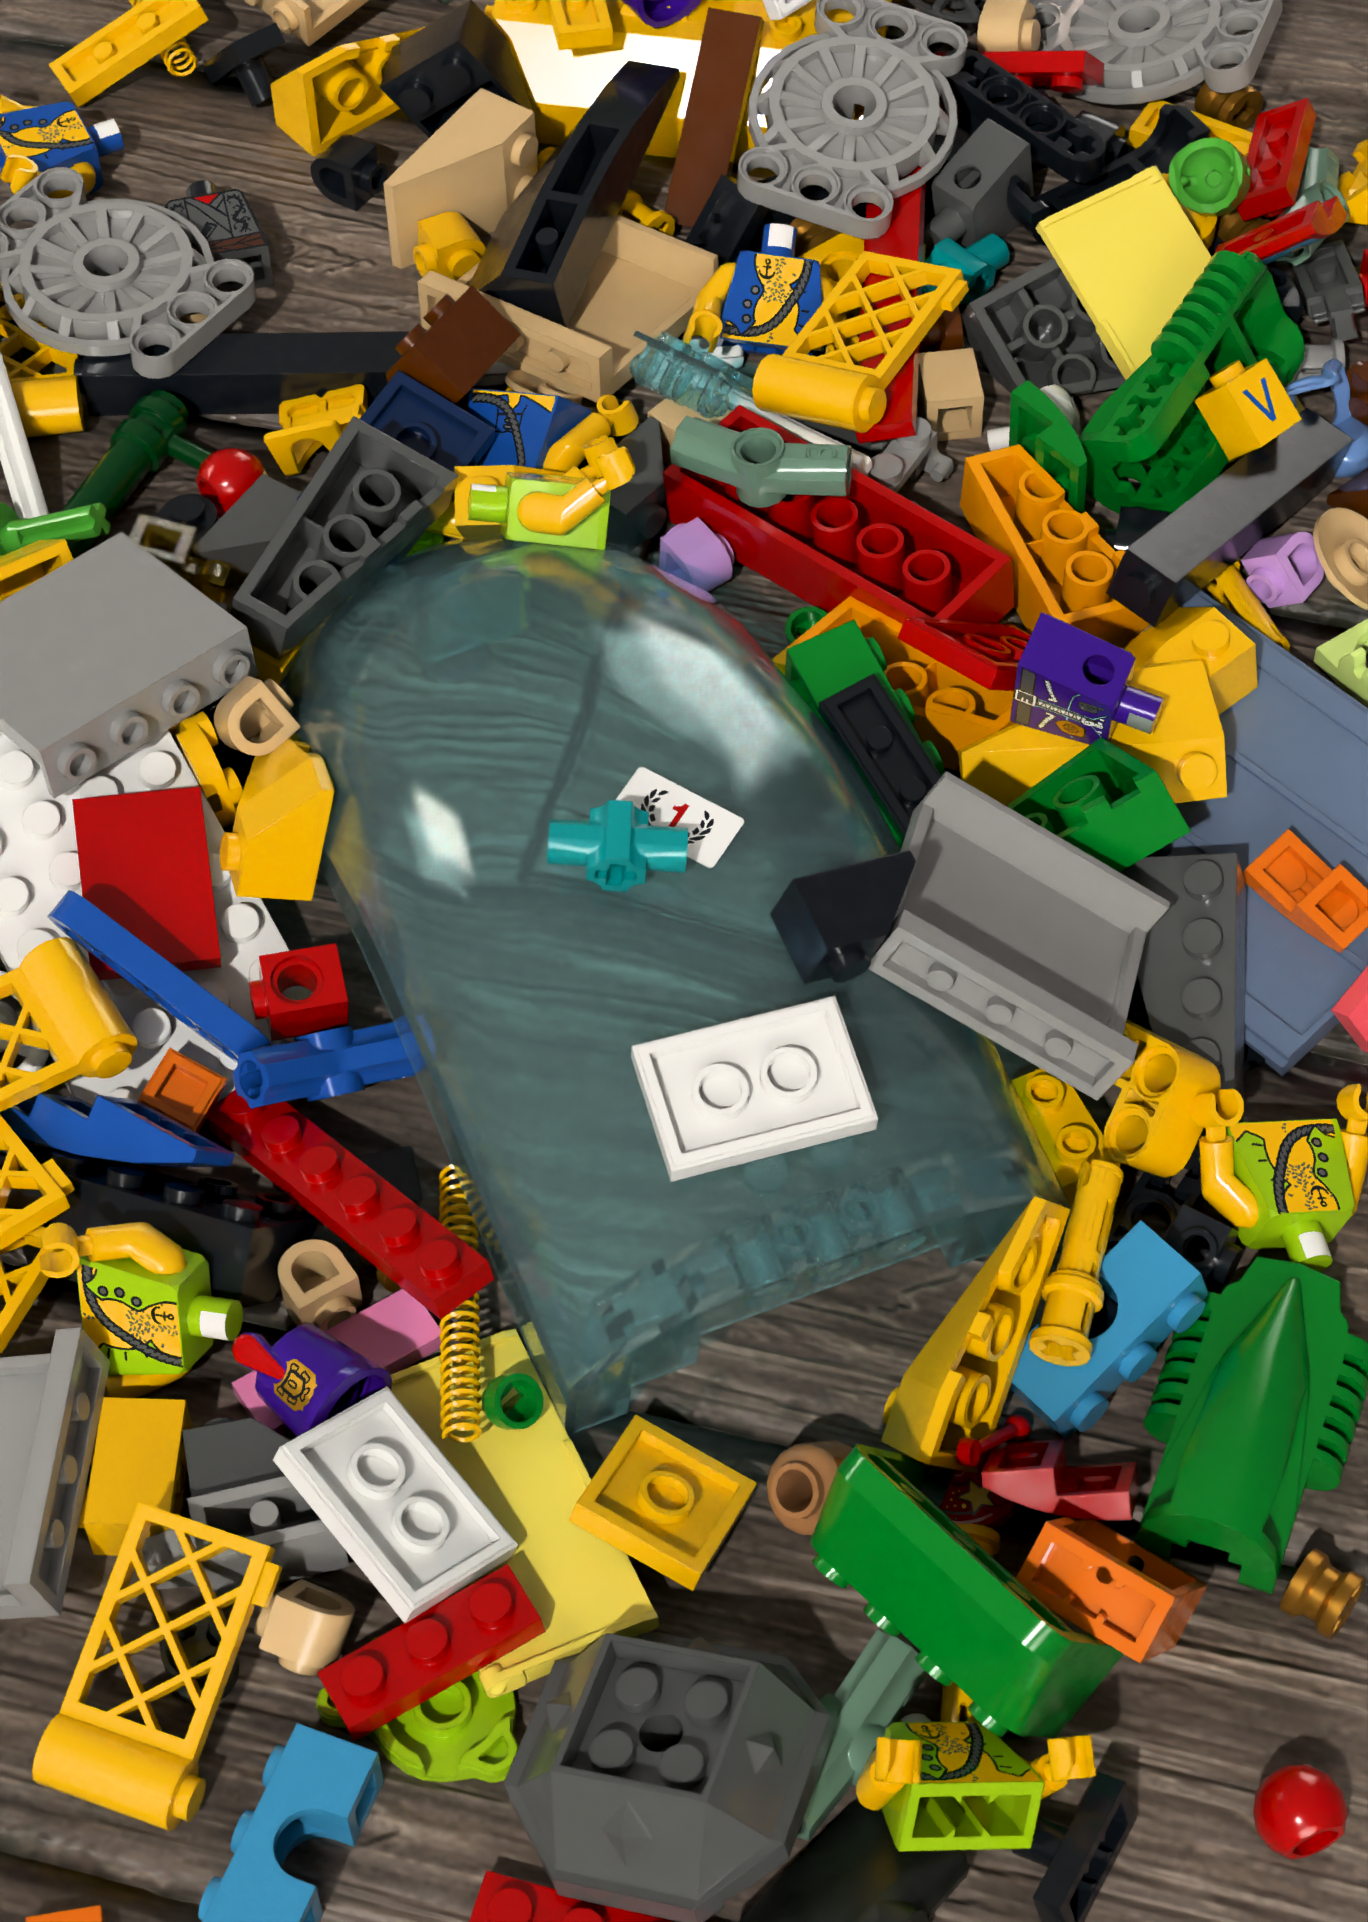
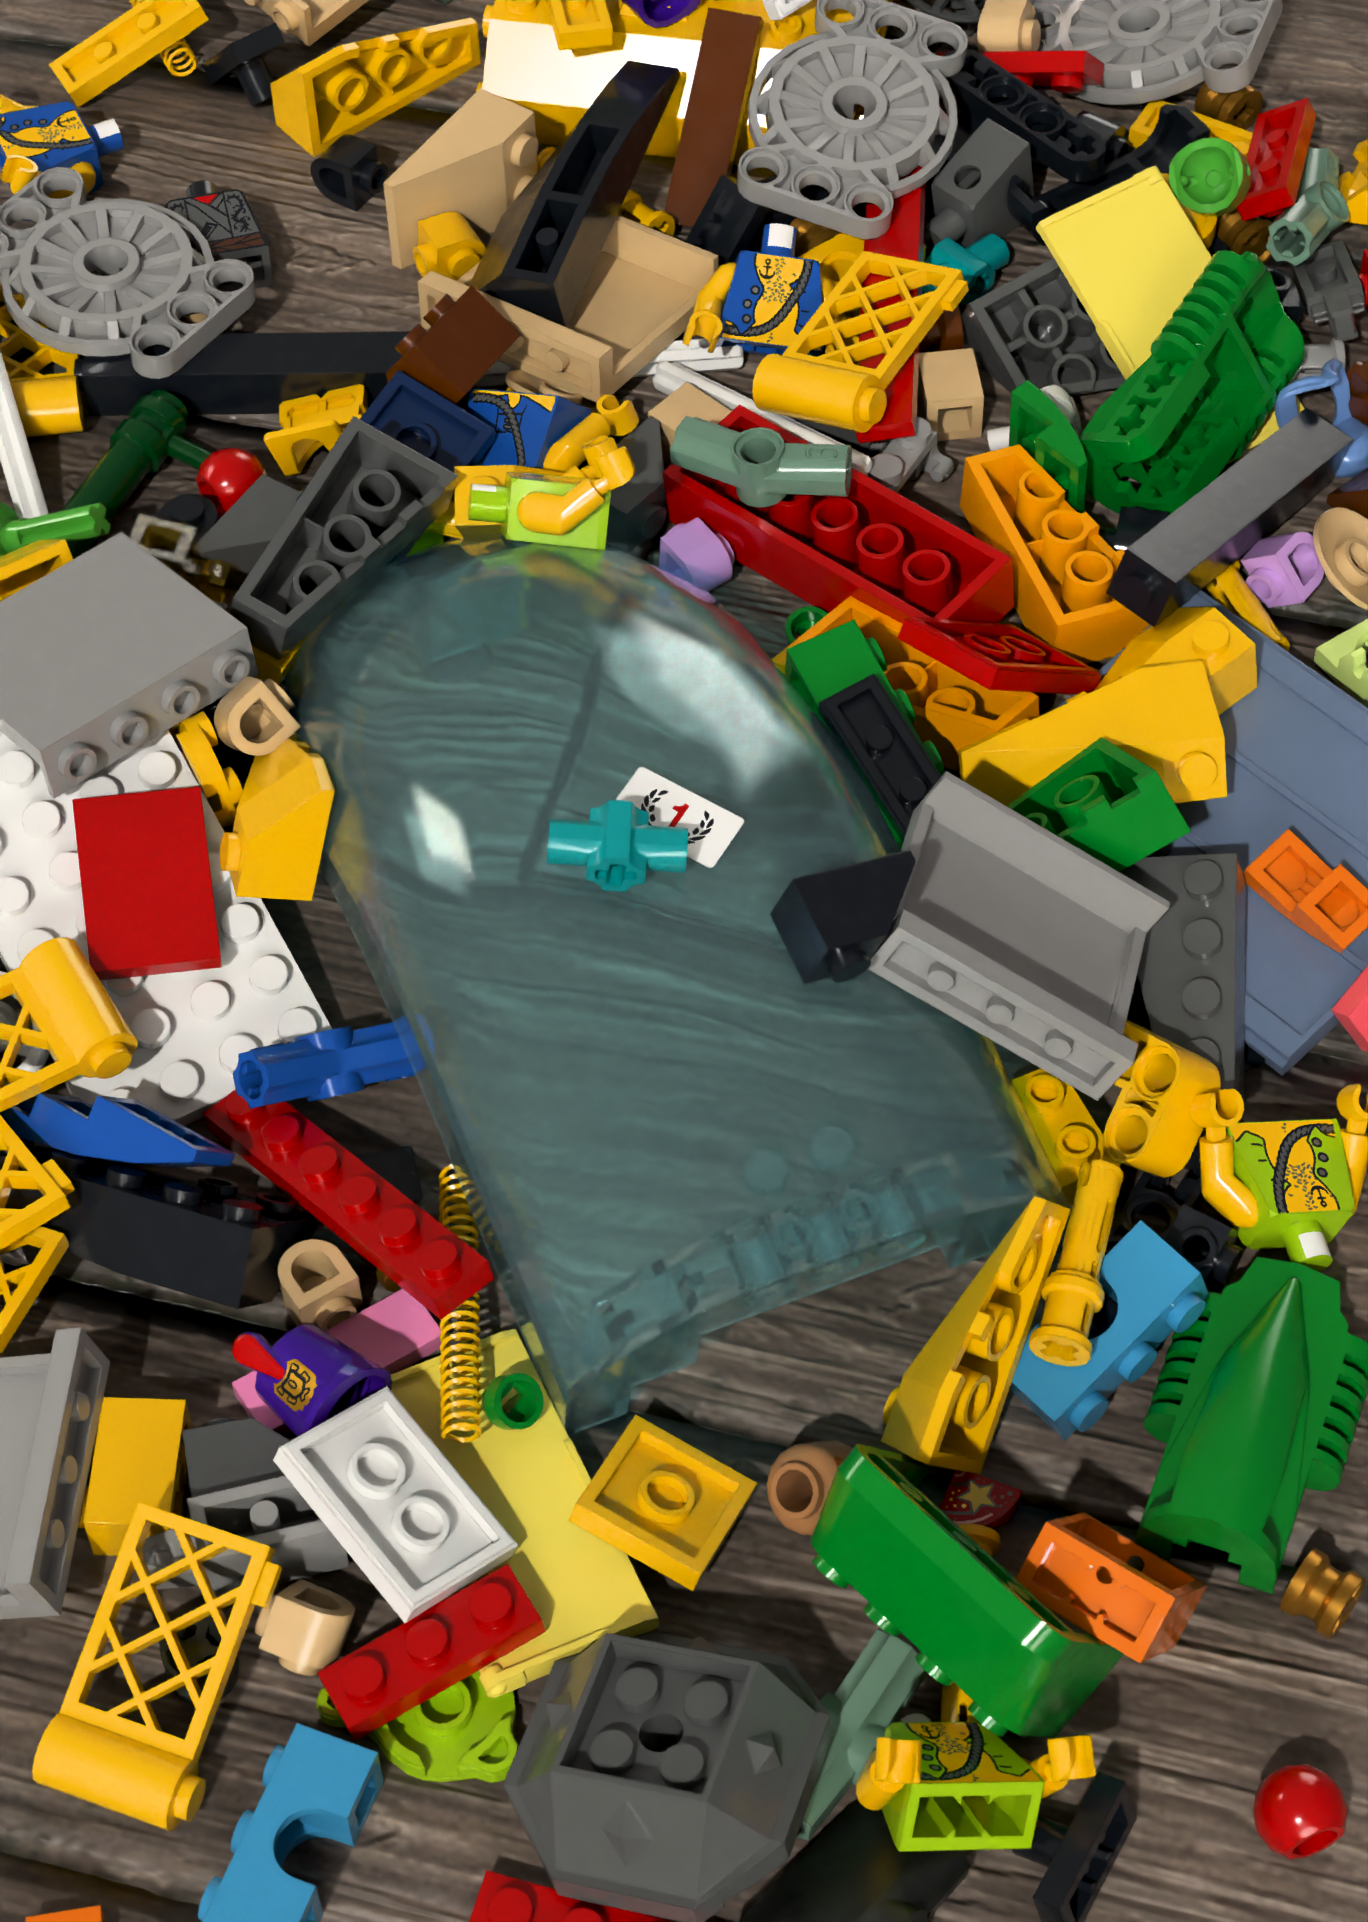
(141, 1302): torso -> none
(155, 976): blue beam -> none
(183, 1090): orange tile -> none
(312, 968): red brick -> none
(447, 64): black slope -> none
(687, 376): clear light blue hinge -> none
(753, 1088): white tile -> none
(969, 1449): red hinge -> none
(1039, 1478): red slope -> none
(1078, 685): dark purple torso -> none
(1246, 407): yellow brick -> none
(1290, 231): red slope -> none

